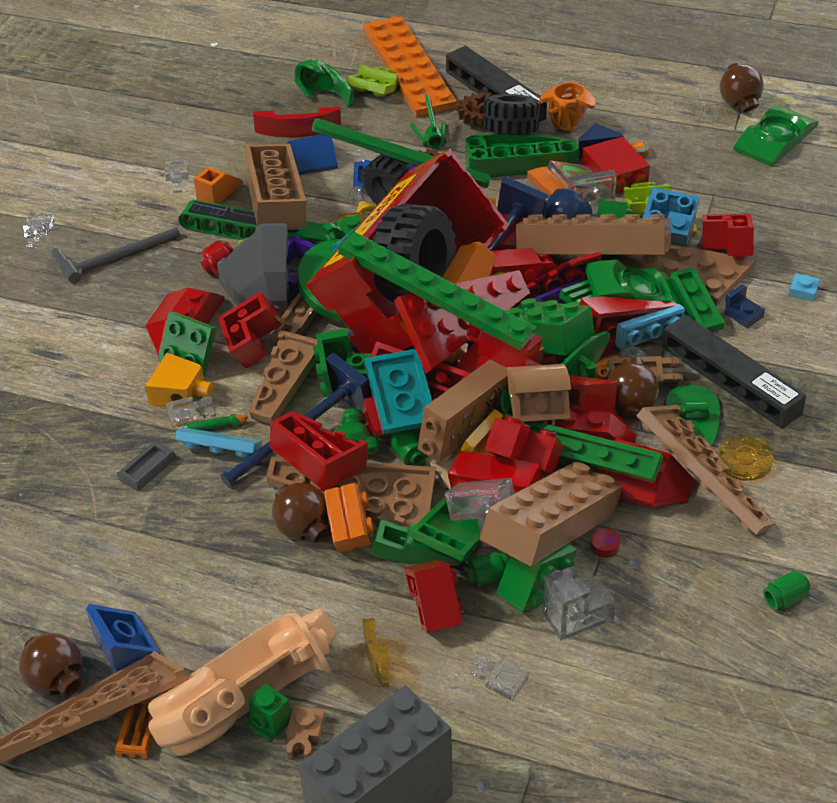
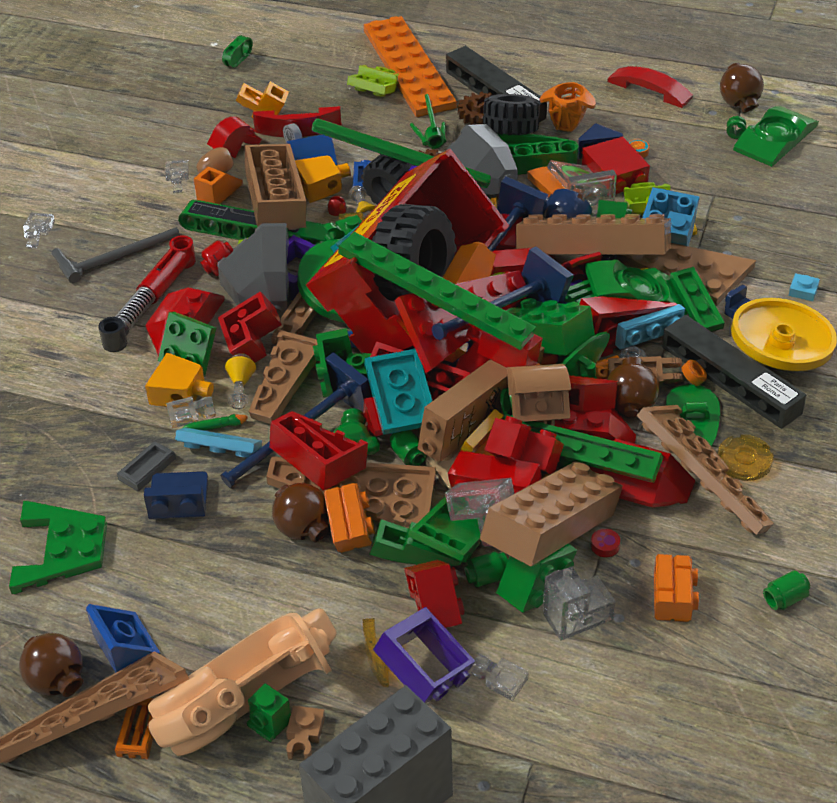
(72, 545): none -> green wing
(177, 495): none -> dark blue bracket
(179, 257): none -> piece
(217, 159): none -> medium nougat animal
(231, 134): none -> red brick
(237, 51): none -> green piece
(240, 370): none -> piece
(271, 99): none -> light orange brick
(291, 132): none -> light grey tile
(319, 76): green hair -> none
(321, 176): none -> light orange torso
(336, 206): none -> red hinge
(438, 641): none -> dark purple window
(486, 152): none -> dark grey brick
(544, 282): none -> dark blue tile
(673, 91): none -> red slope
(674, 588): none -> orange brick
(694, 372): none -> orange tile
(728, 232): red brick -> none
(740, 122): none -> green bush
(783, 334): none -> yellow dish

